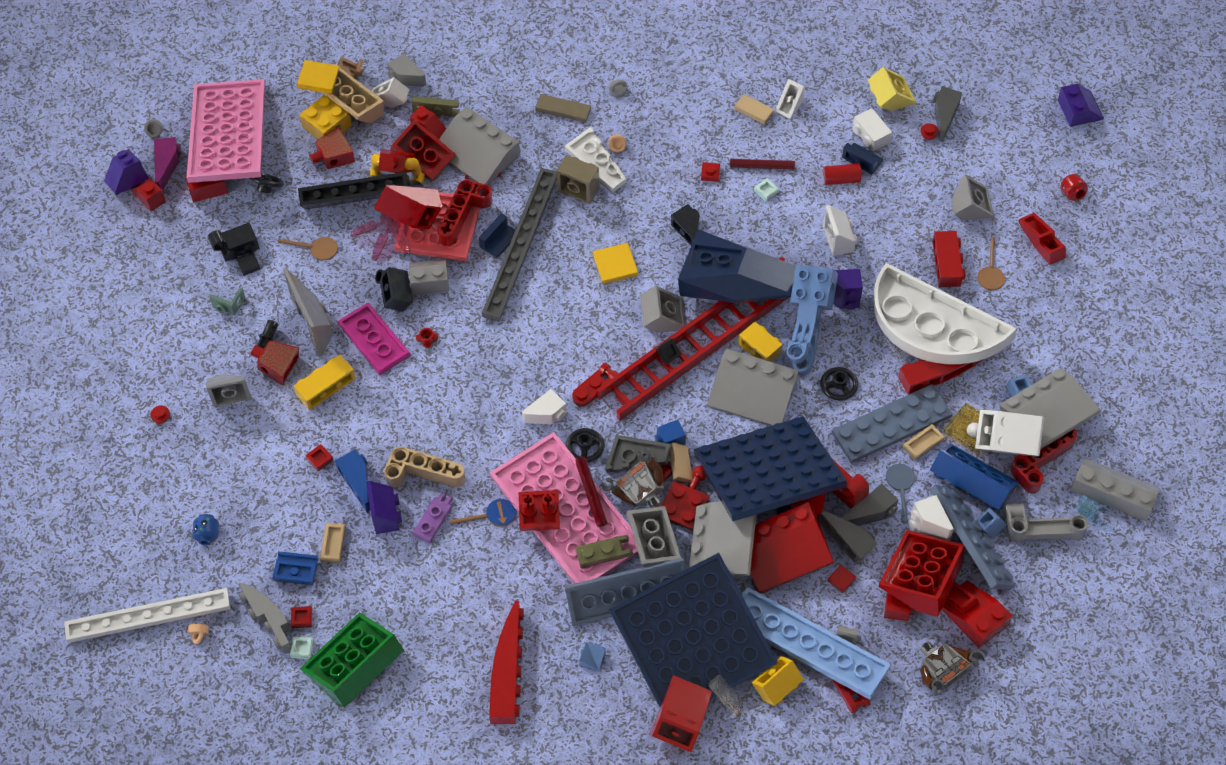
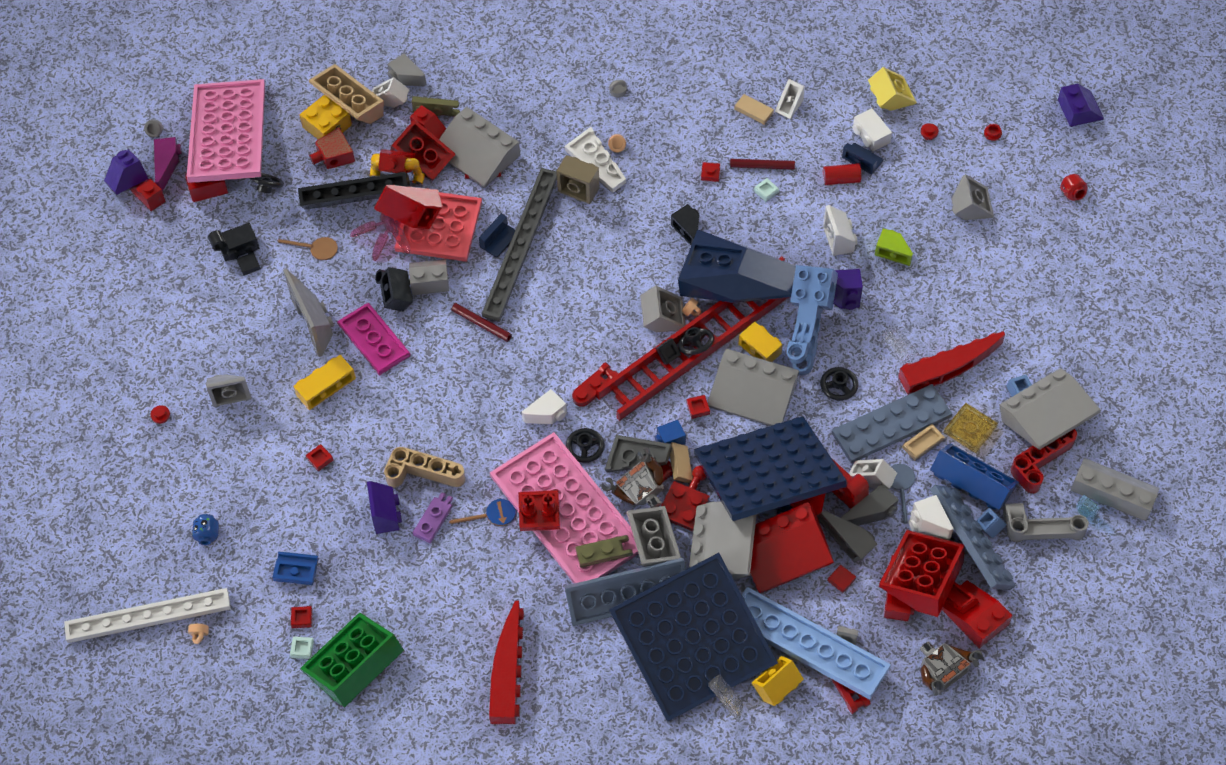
(225, 306): sand green bracket -> none
(267, 333): black axle -> none
(268, 613): light grey slope -> none
(276, 360): red torso -> none
(318, 76): yellow tile -> none
(333, 543): tan tile -> none
(352, 68): medium nougat bracket -> none
(354, 472): blue slope -> none
(426, 332): red plate -> none
(466, 195): red beam -> none
(481, 322): none -> dark red piece
(563, 108): dark tan tile -> none
(591, 491): dark red axle -> none
(592, 656): medium blue slope -> none
(615, 263): yellow tile -> none
(681, 714): red slope -> none
(690, 307): none -> light nougat tile
(694, 337): none -> black piece
(698, 406): none -> red plate
(875, 472): none -> white slope
(893, 247): none -> lime slope
(935, 323): white plate -> none
(946, 105): dark grey slope -> none
(948, 259): red brick -> none
(991, 277): medium nougat piece -> none
(993, 132): none -> red plate
(1007, 432): white slope -> none
(1043, 238): red slope -> none

